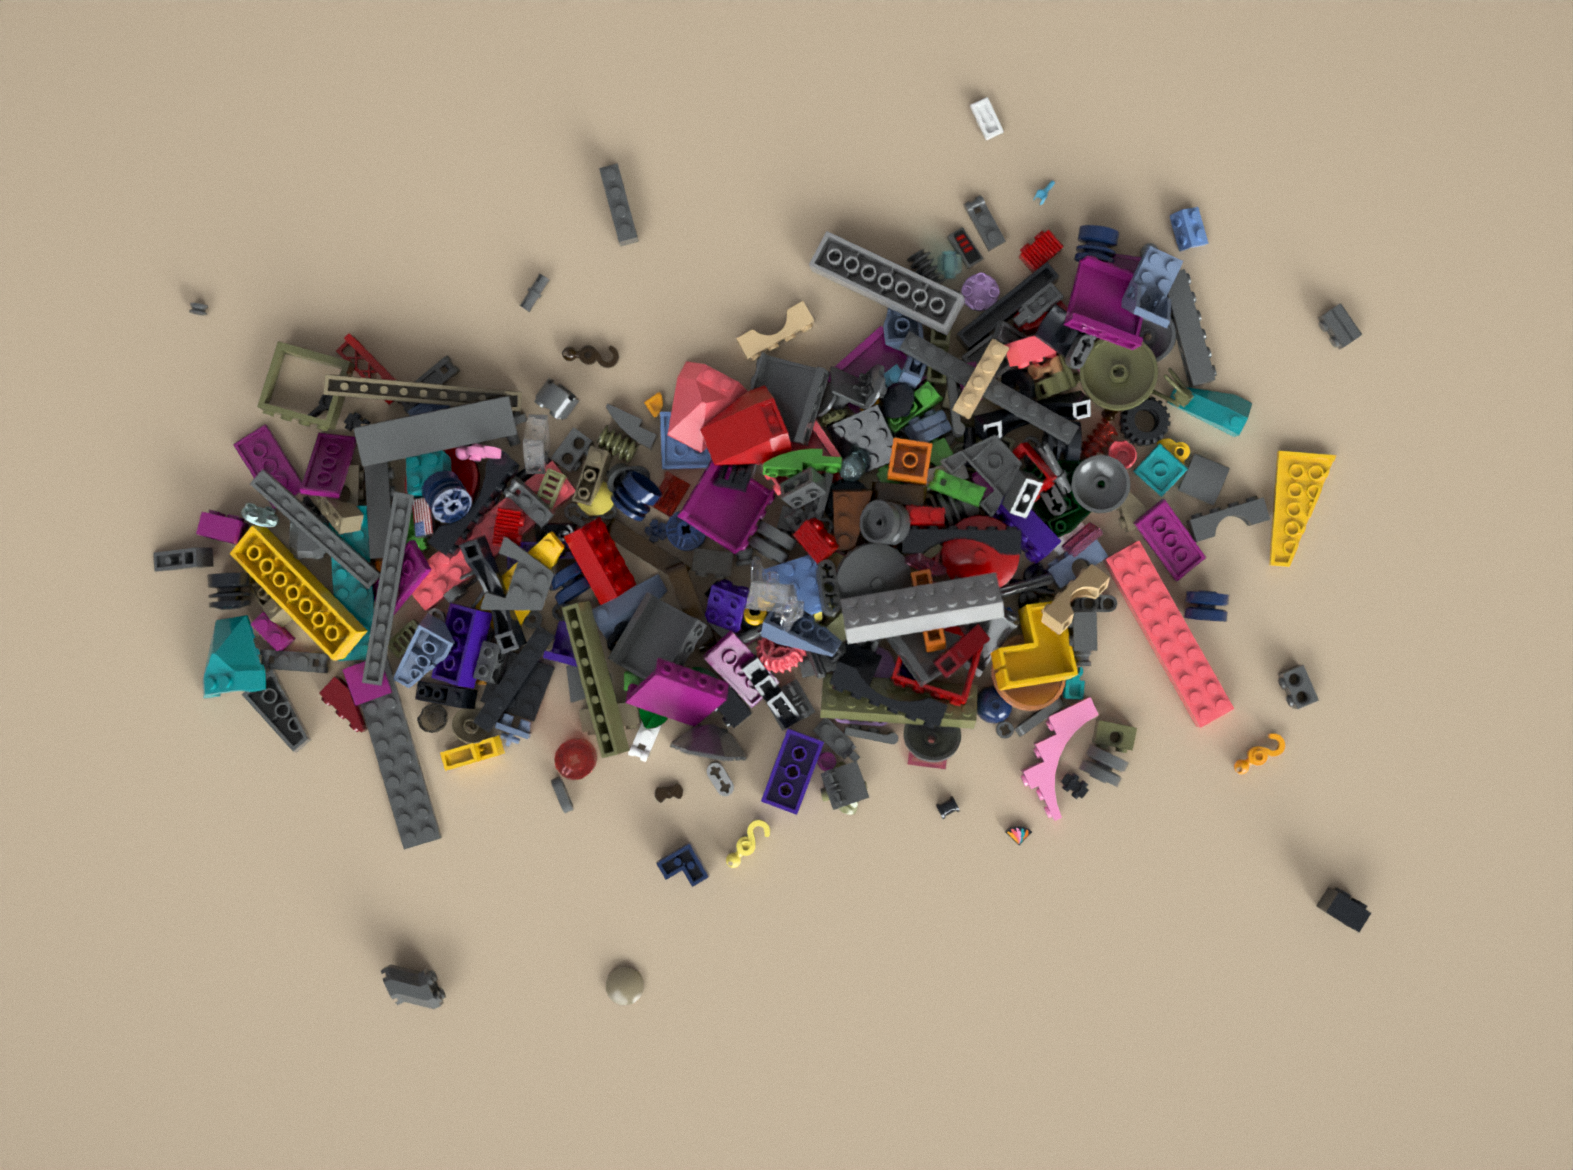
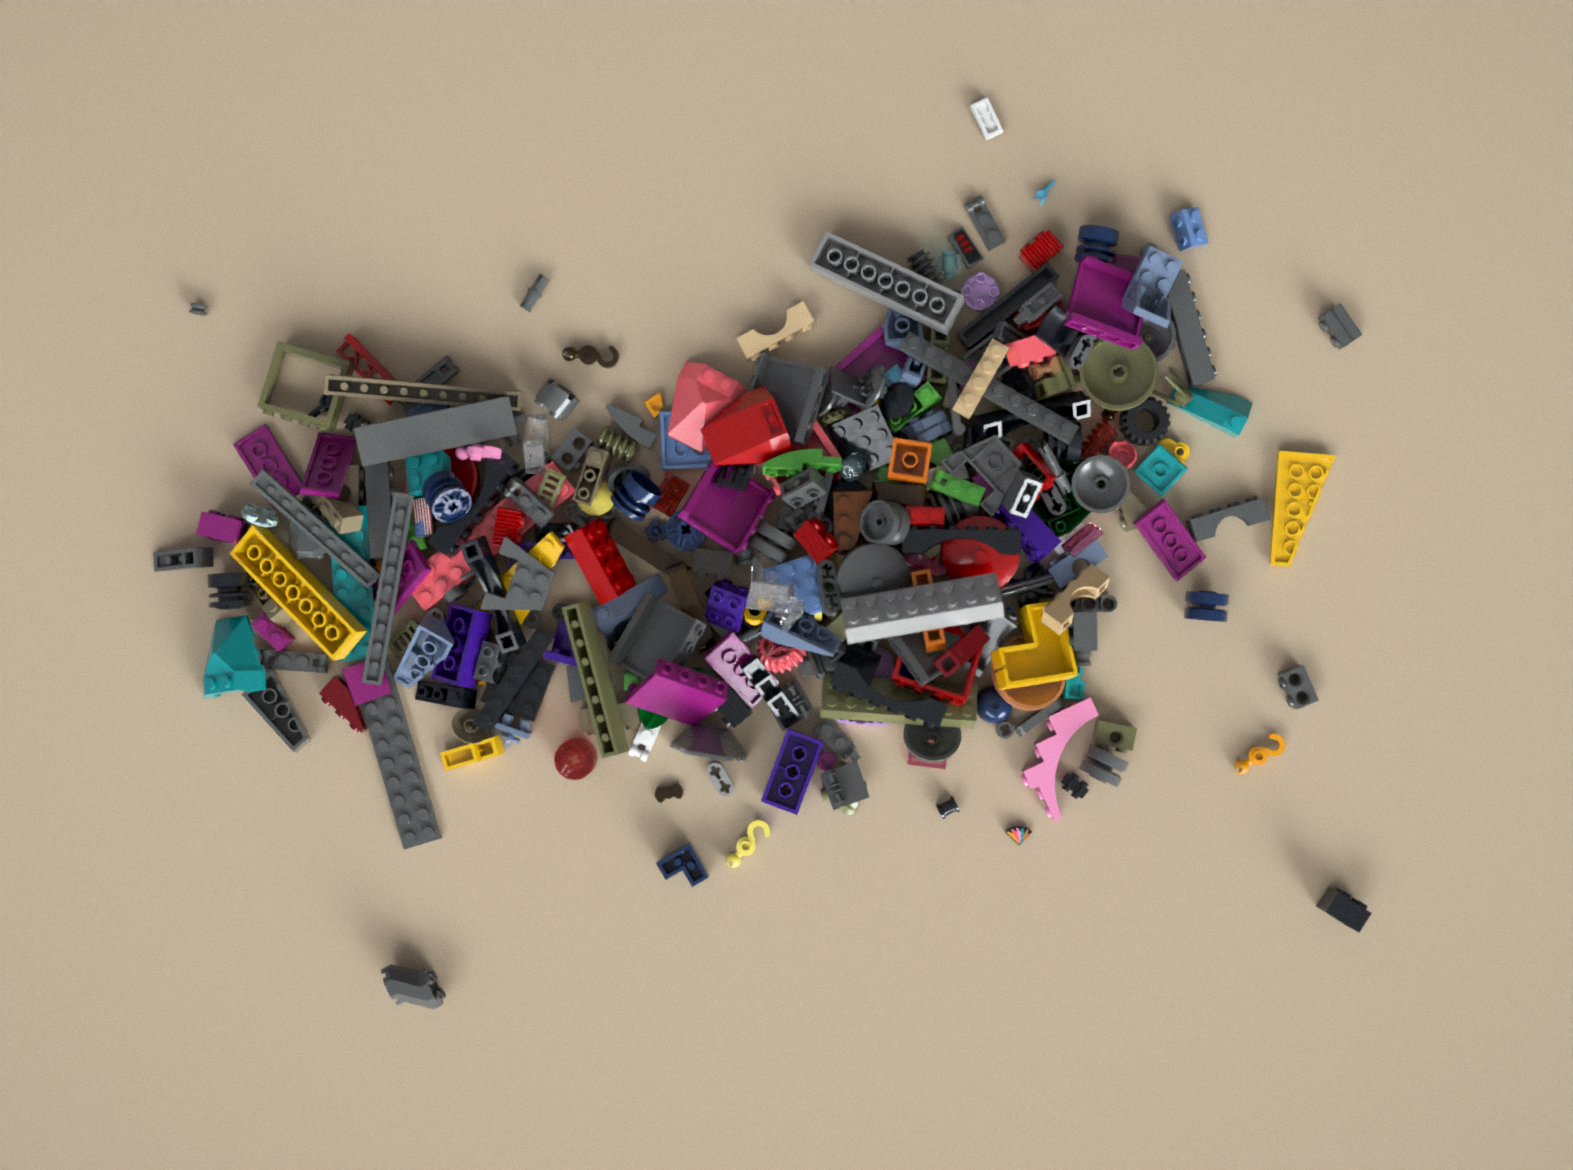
(433, 718): clear smoke hair -> none
(562, 794): dark grey beam -> none
(568, 580): dark blue wheel -> none
(618, 204): dark grey arch -> none
(624, 986): dark tan dish -> none
(872, 734): dark grey plate -> none
(1168, 634): coral brick -> none
(1203, 479): dark grey slope -> none

